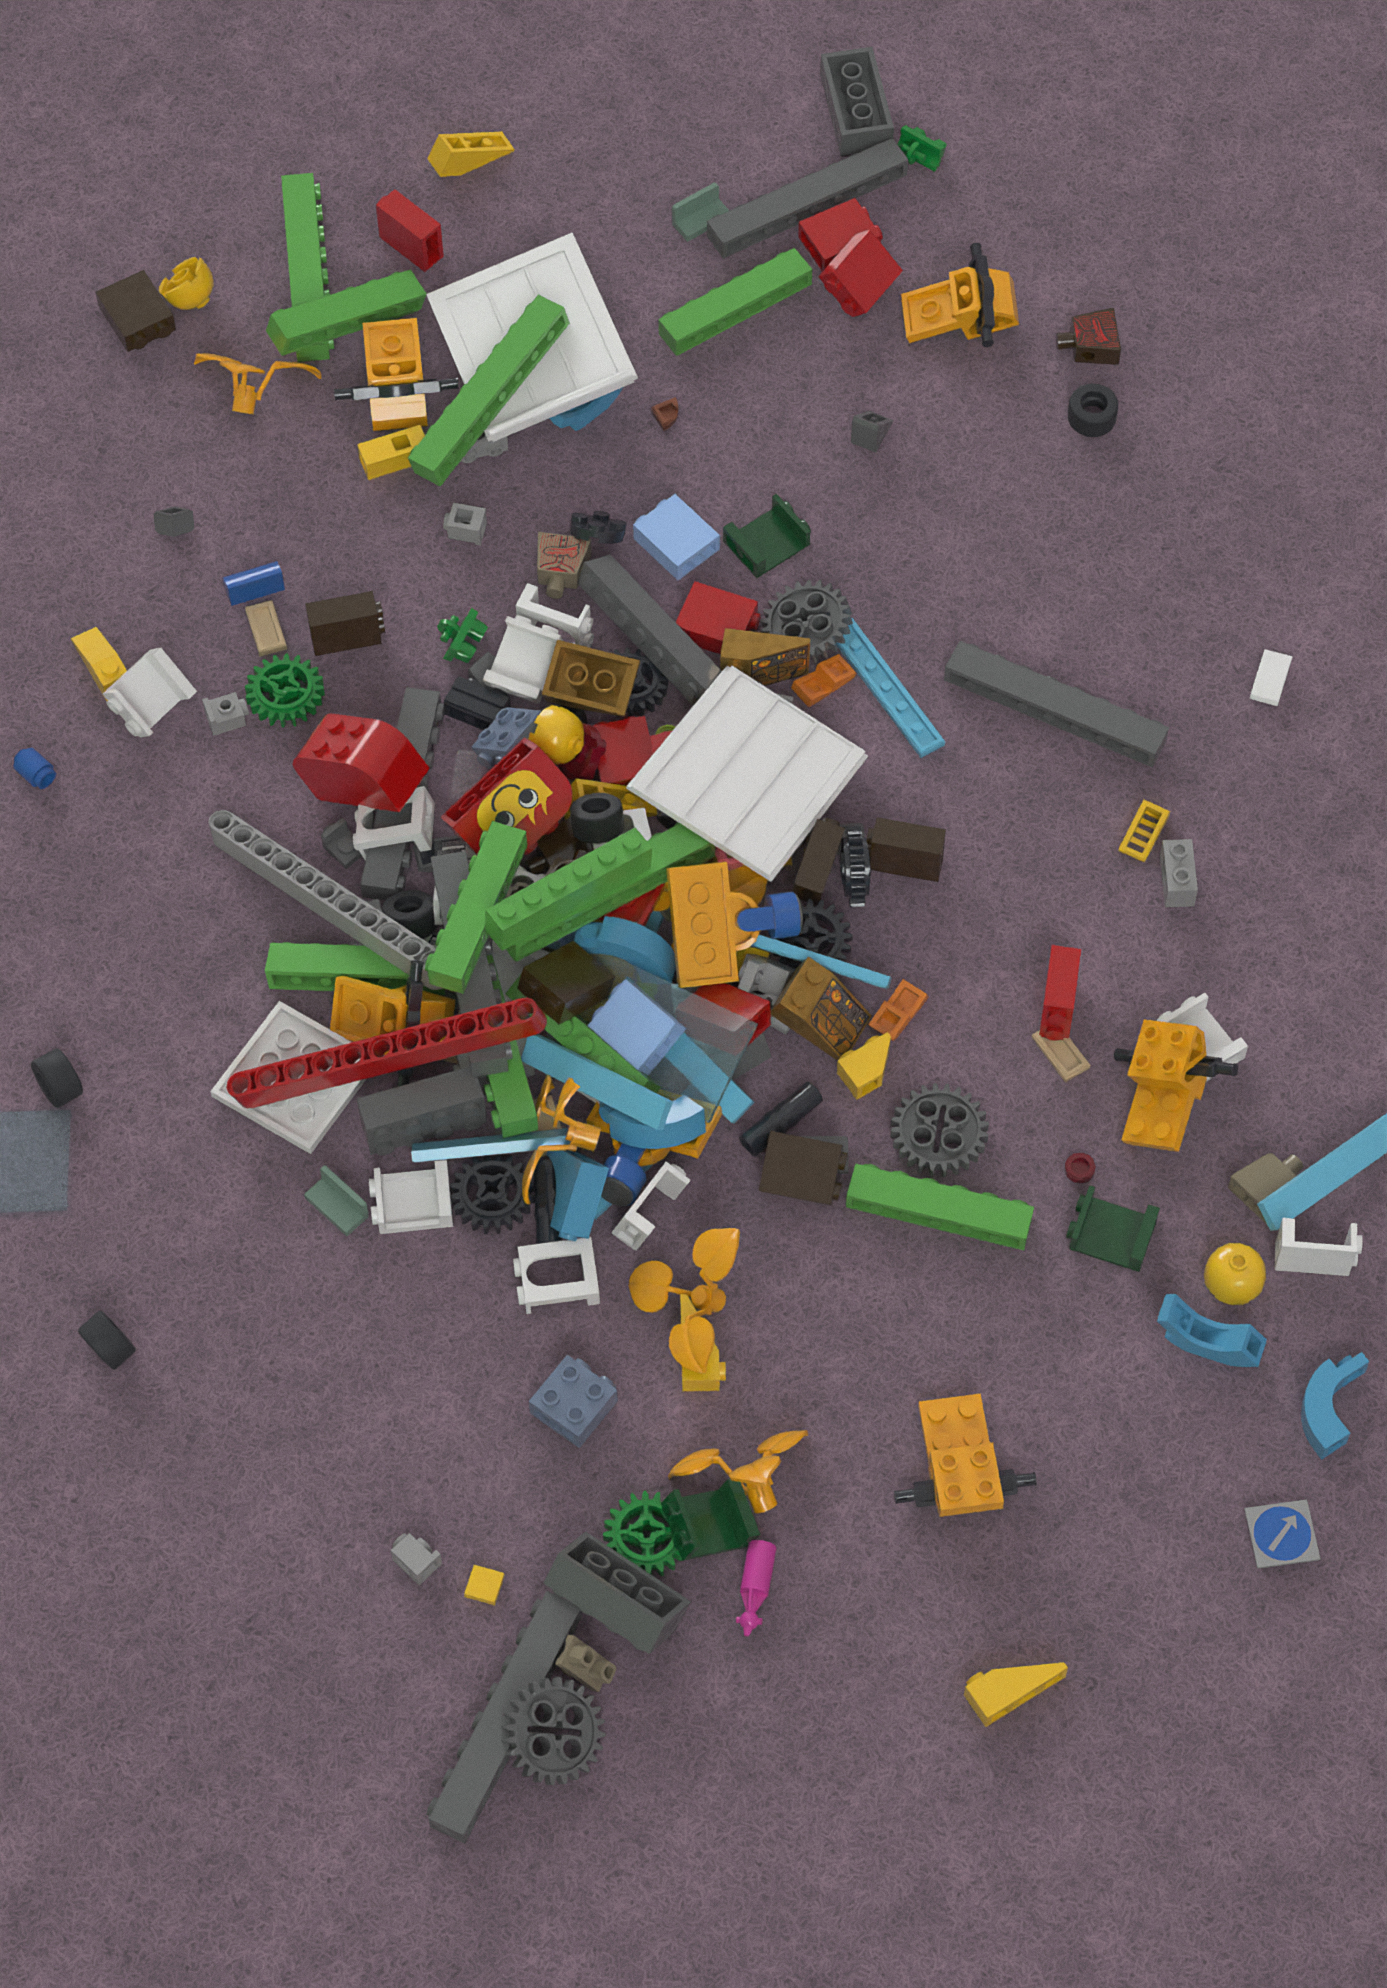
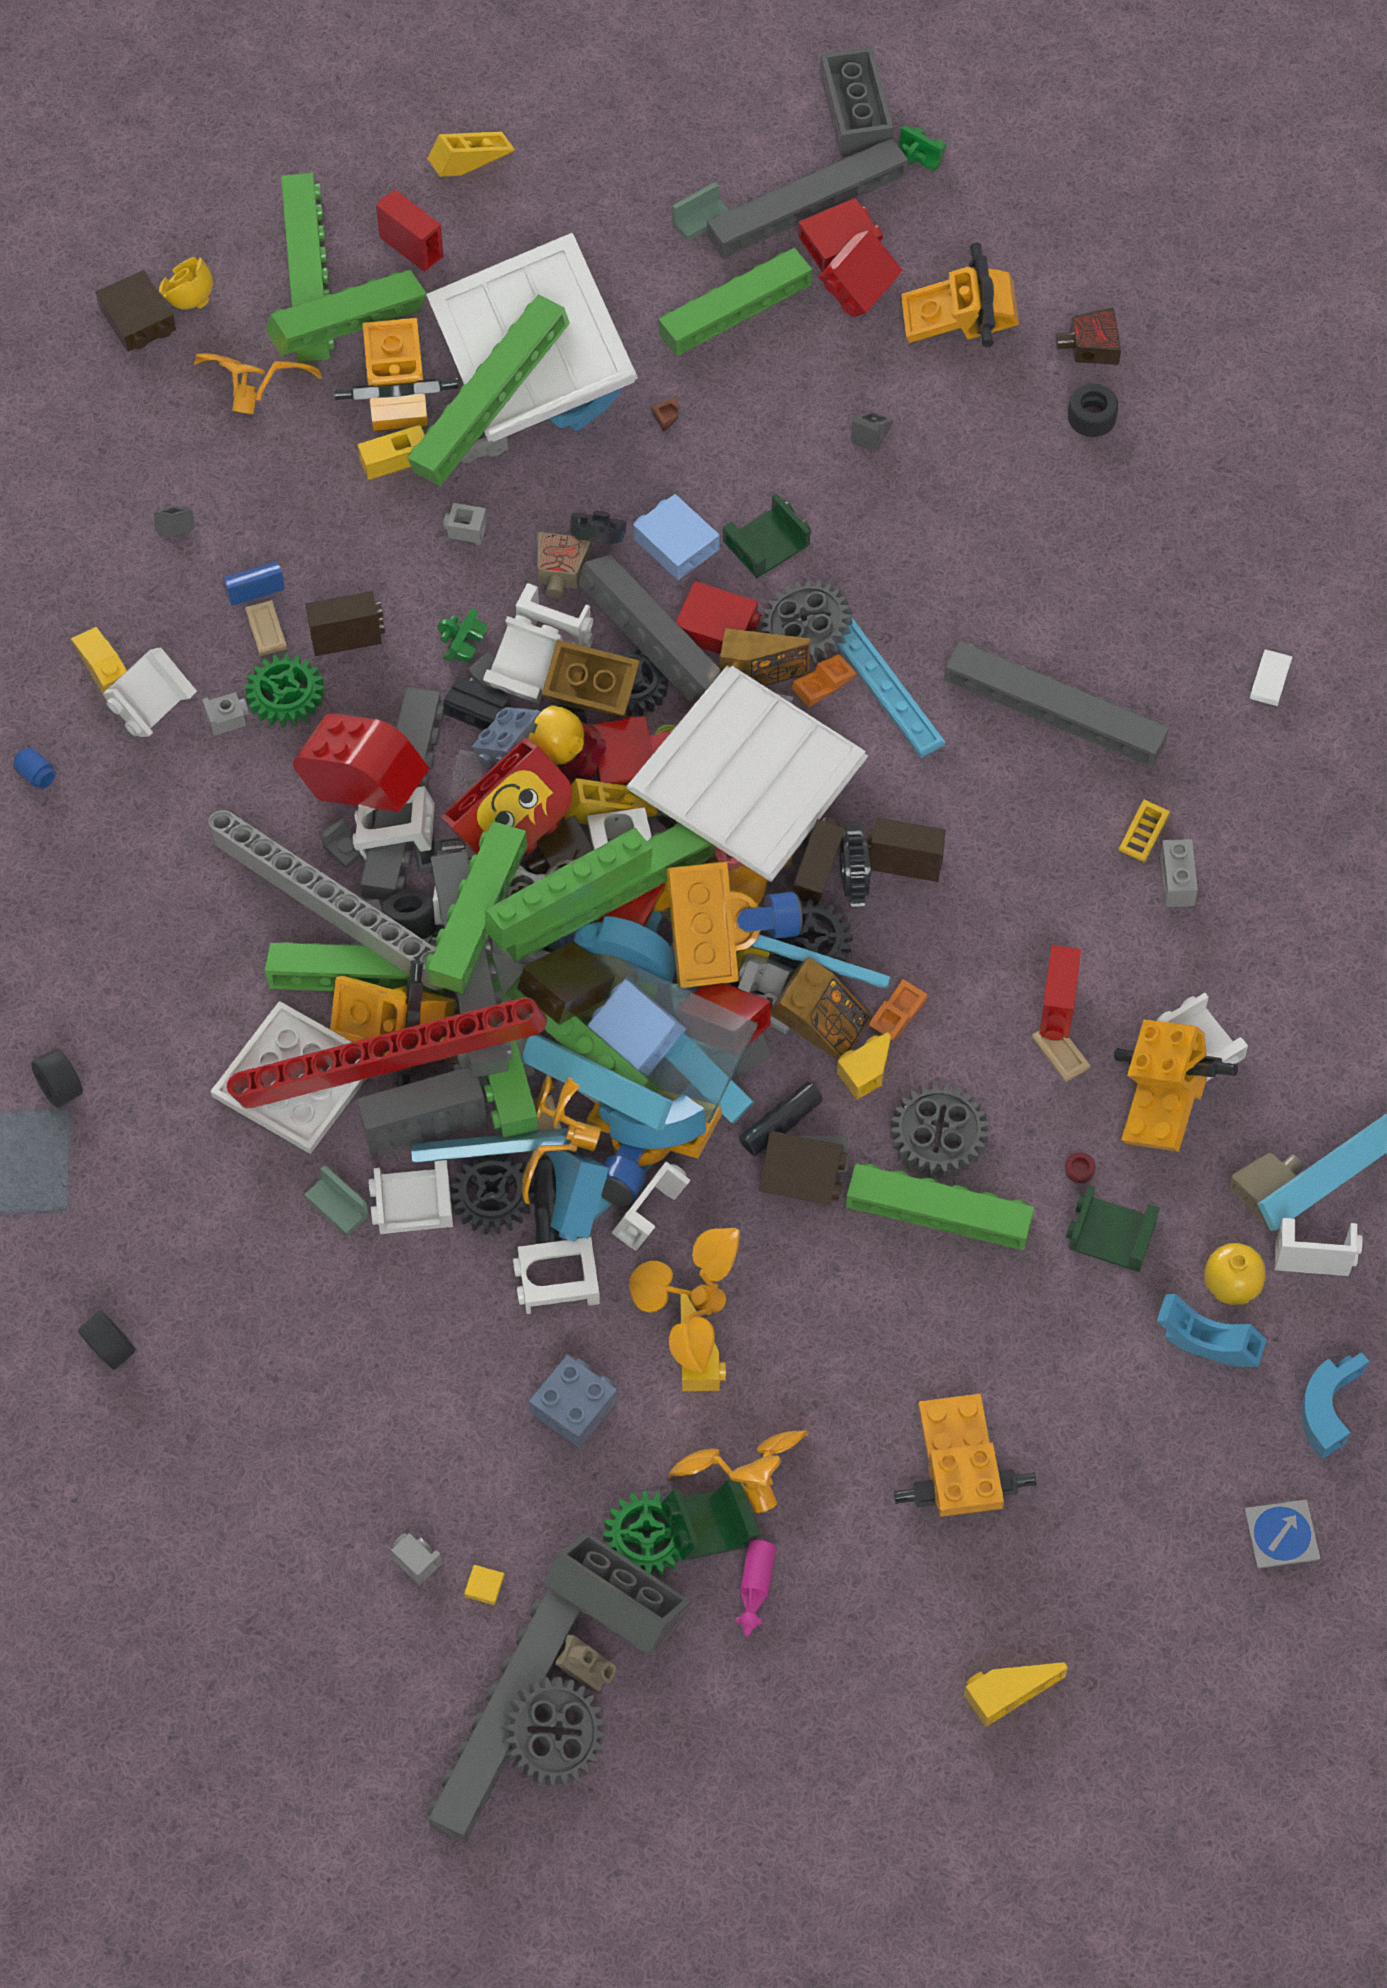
(597, 818): black tyre -> none

